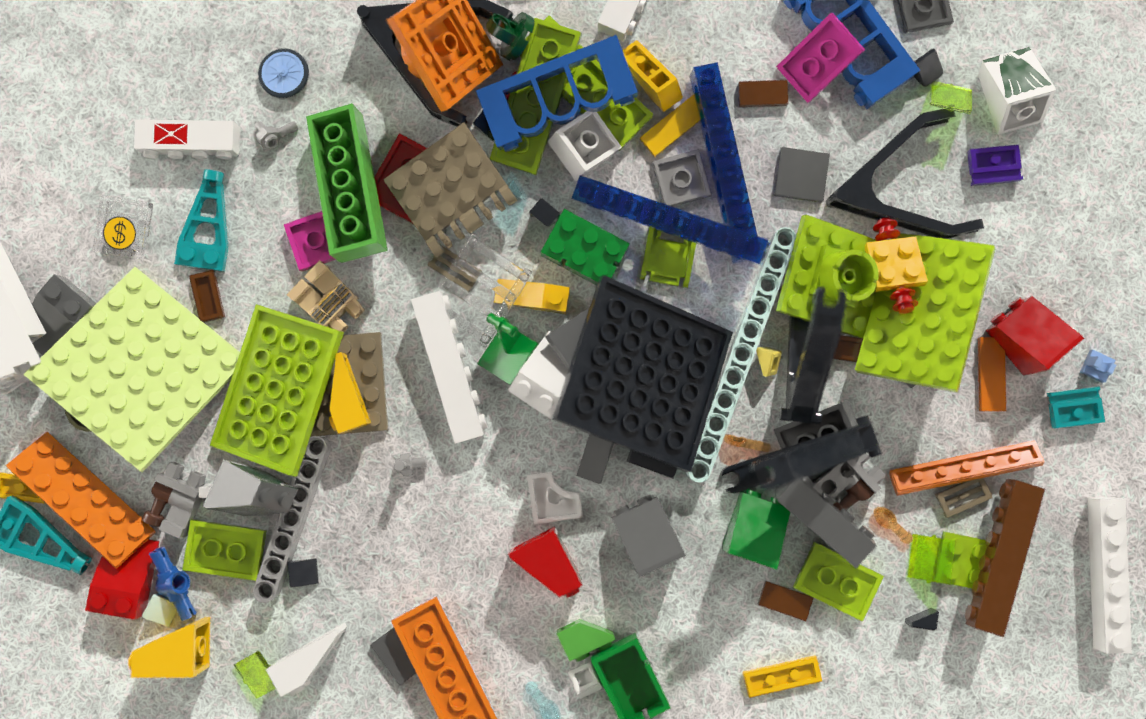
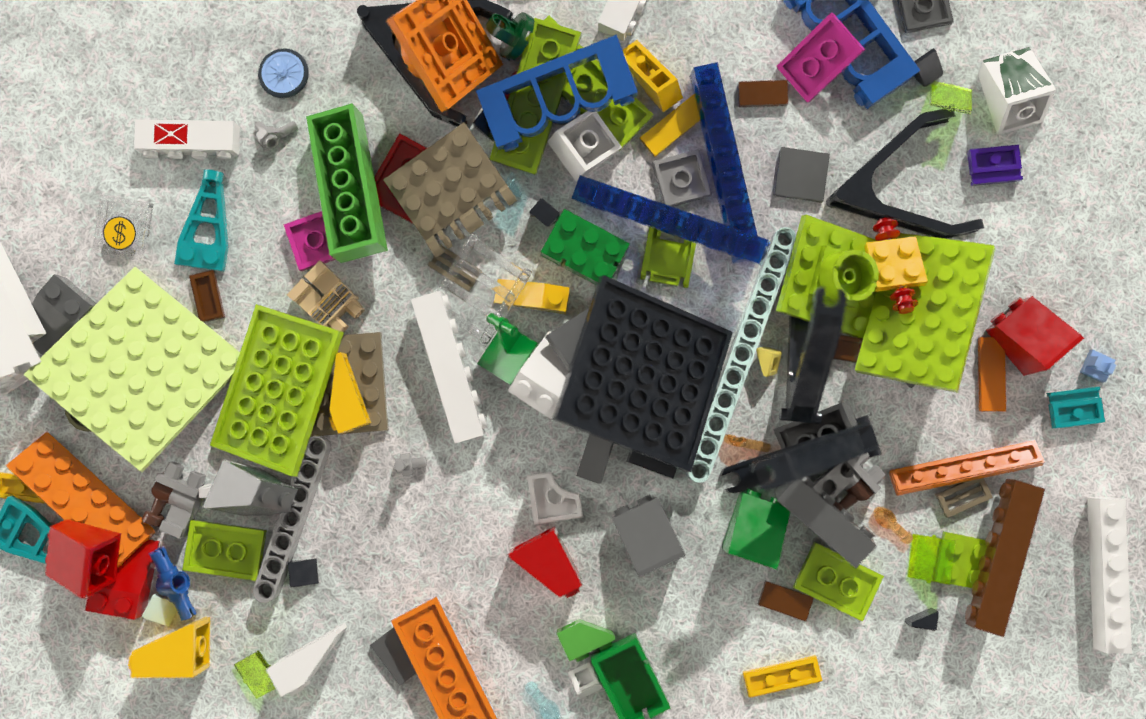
(82, 557): none -> red slope

